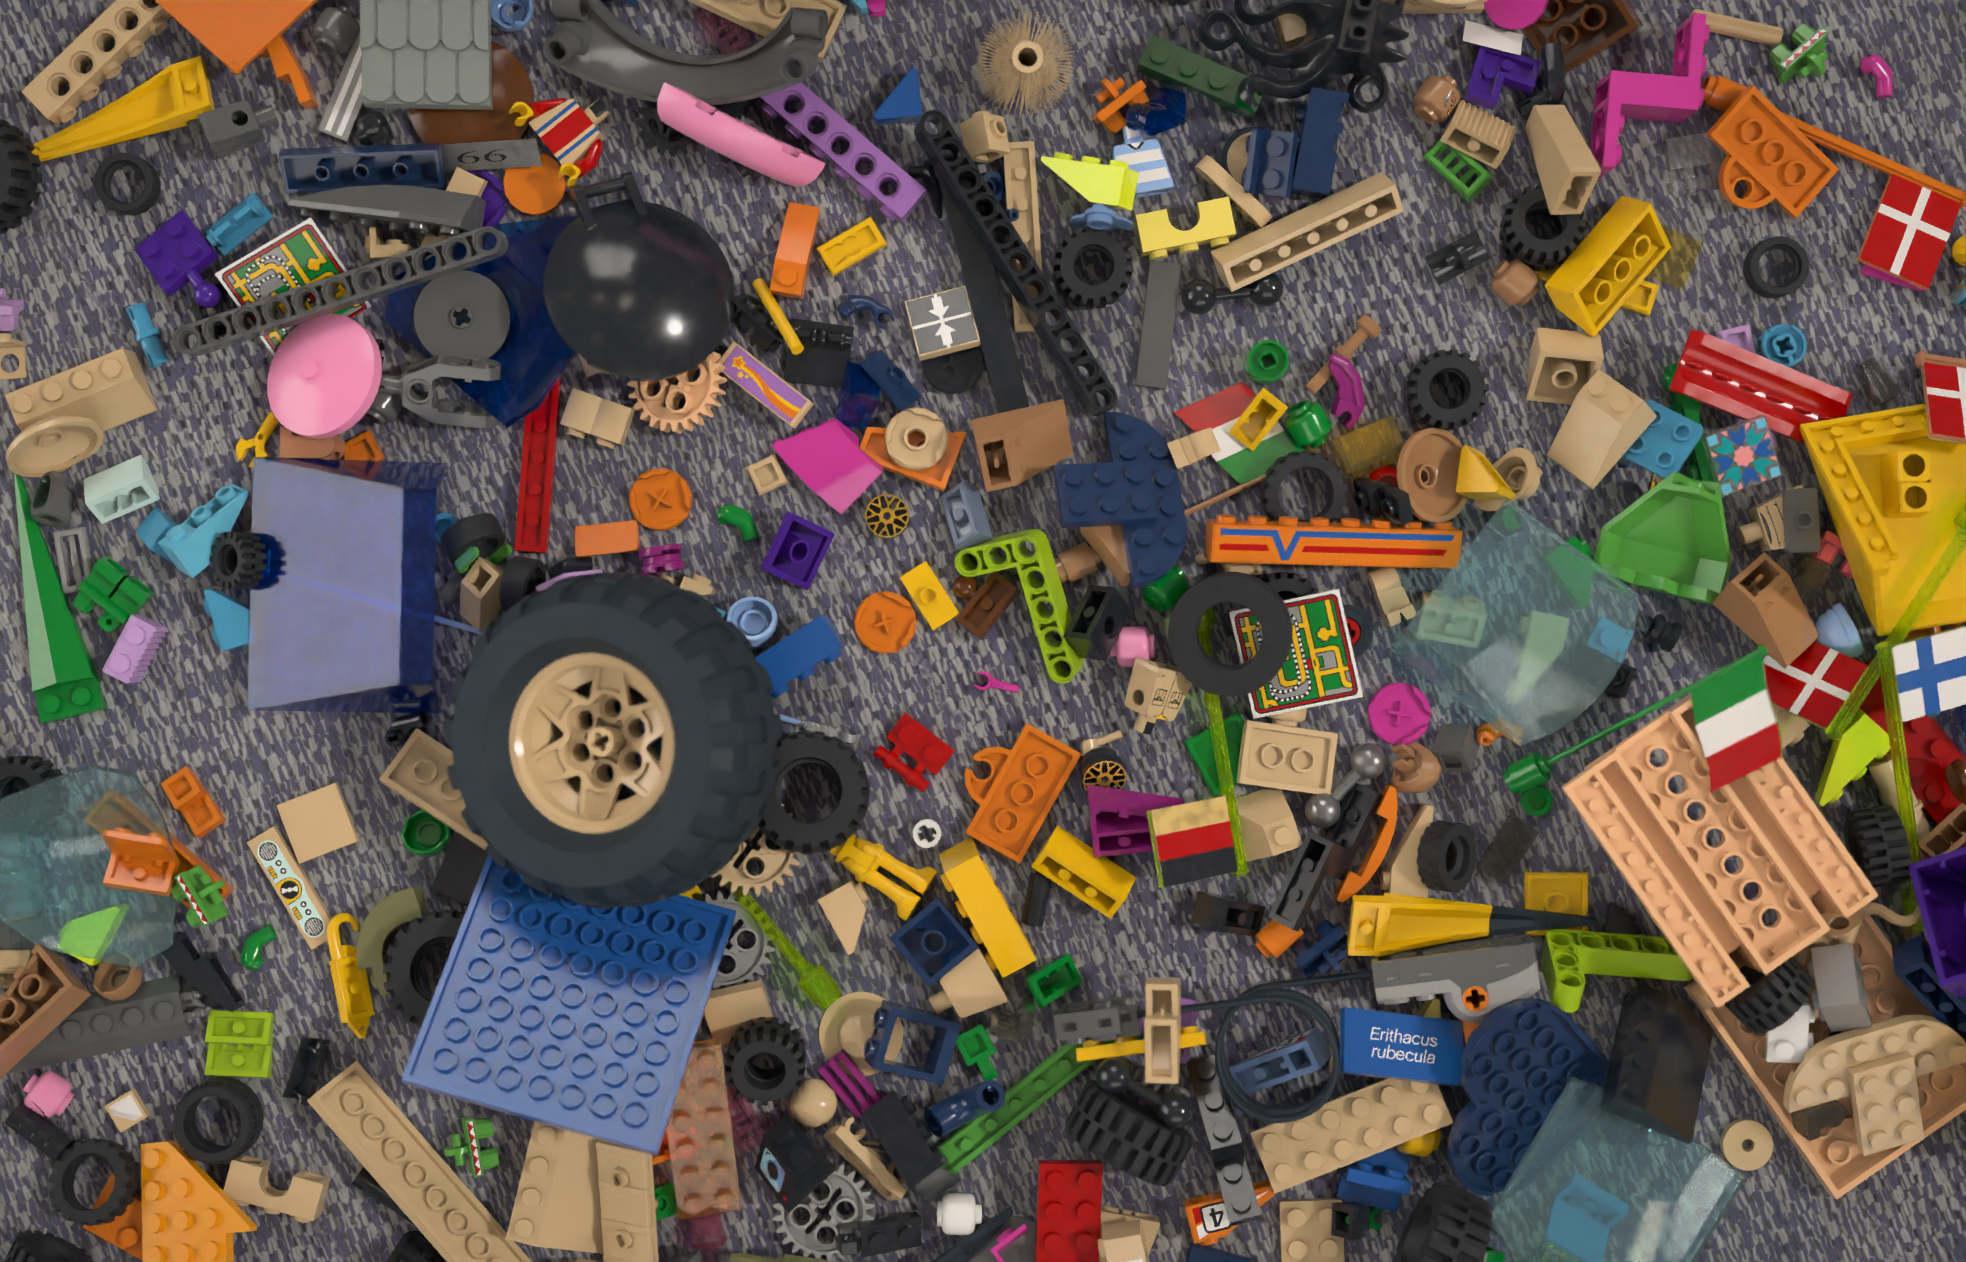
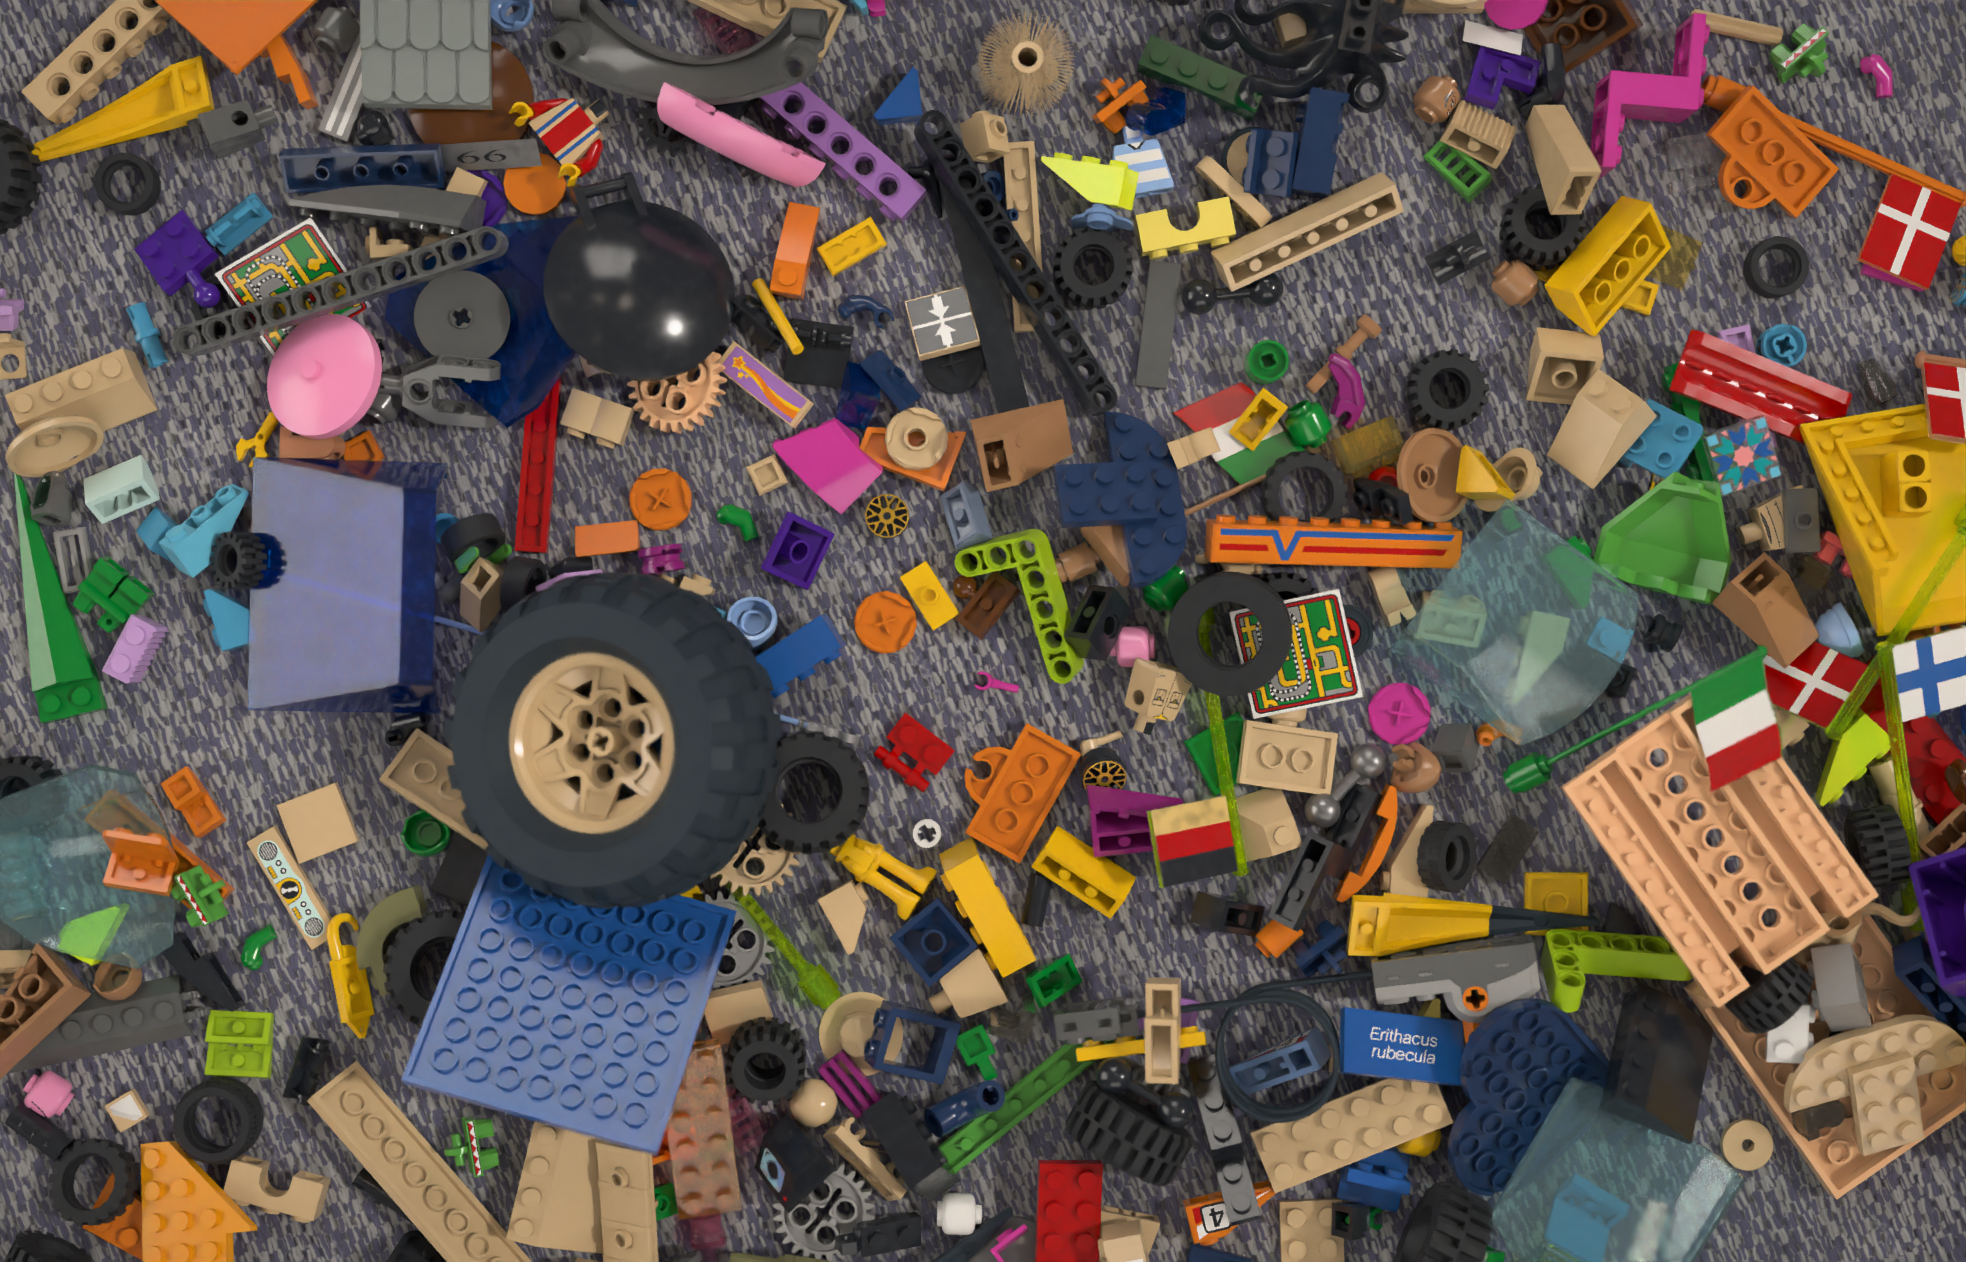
(1536, 801): green tile -> none

